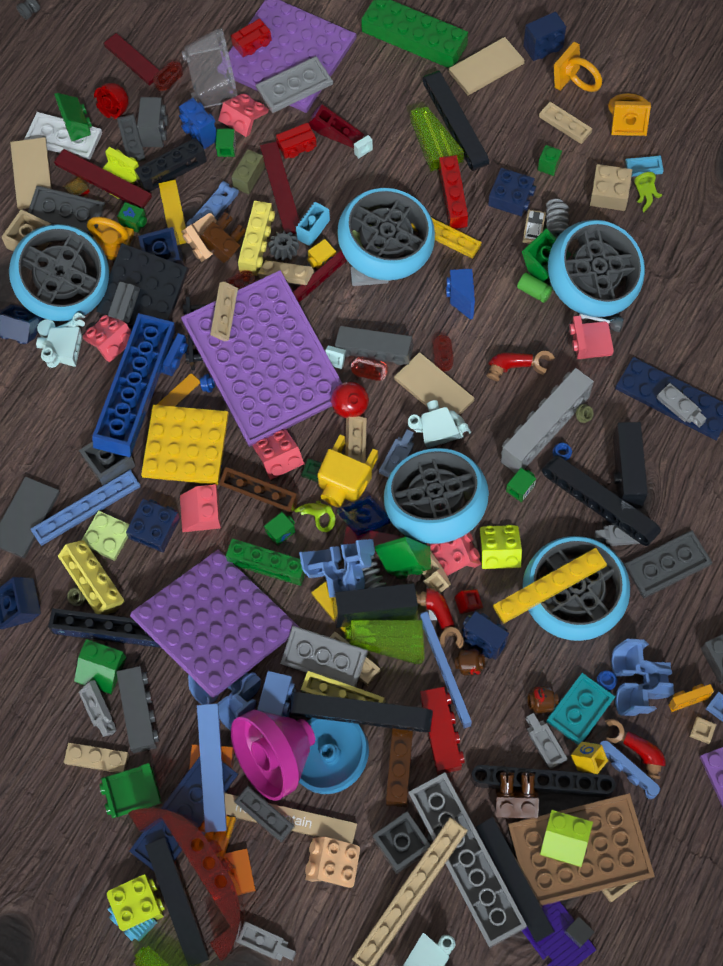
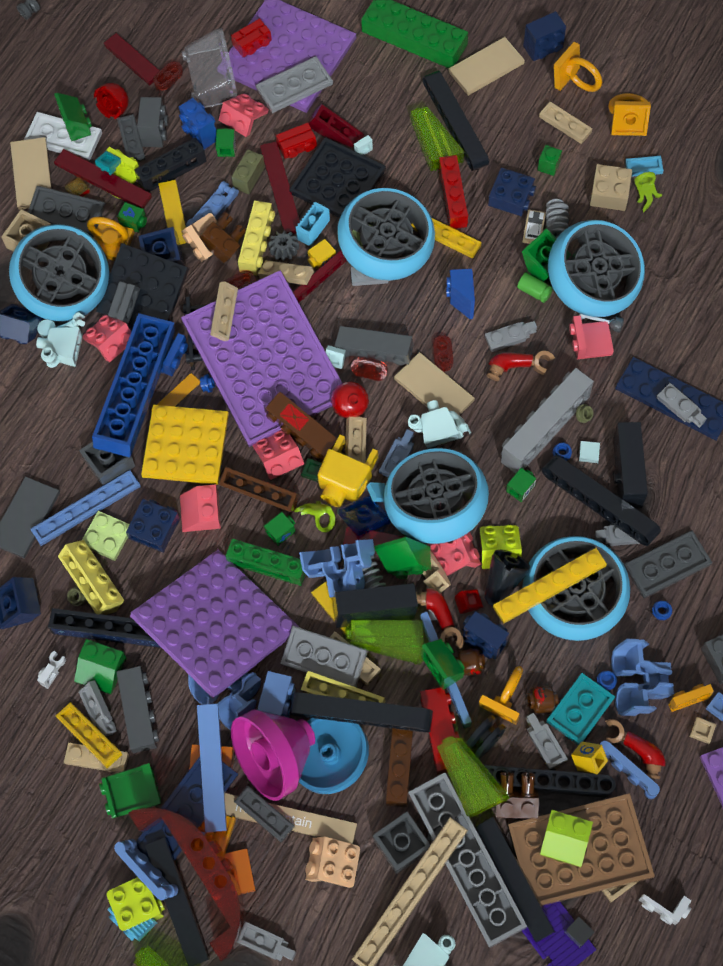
(49, 673): none -> white plate
(89, 735): none -> yellow tile
(108, 162): none -> teal tile
(145, 870): none -> medium blue plate
(300, 425): none -> reddish brown brick
(336, 177): none -> black plate
(376, 491): none -> medium azure tile
(442, 663): none -> green slope
(470, 778): none -> clear neon green slope
(485, 736): none -> black wheel
(500, 705): none -> light orange tile
(504, 575): none -> black cone
(510, 335): none -> light grey hinge
(589, 452): none -> light aqua tile
(664, 605): none -> blue plate
(681, 910): none -> white bracket

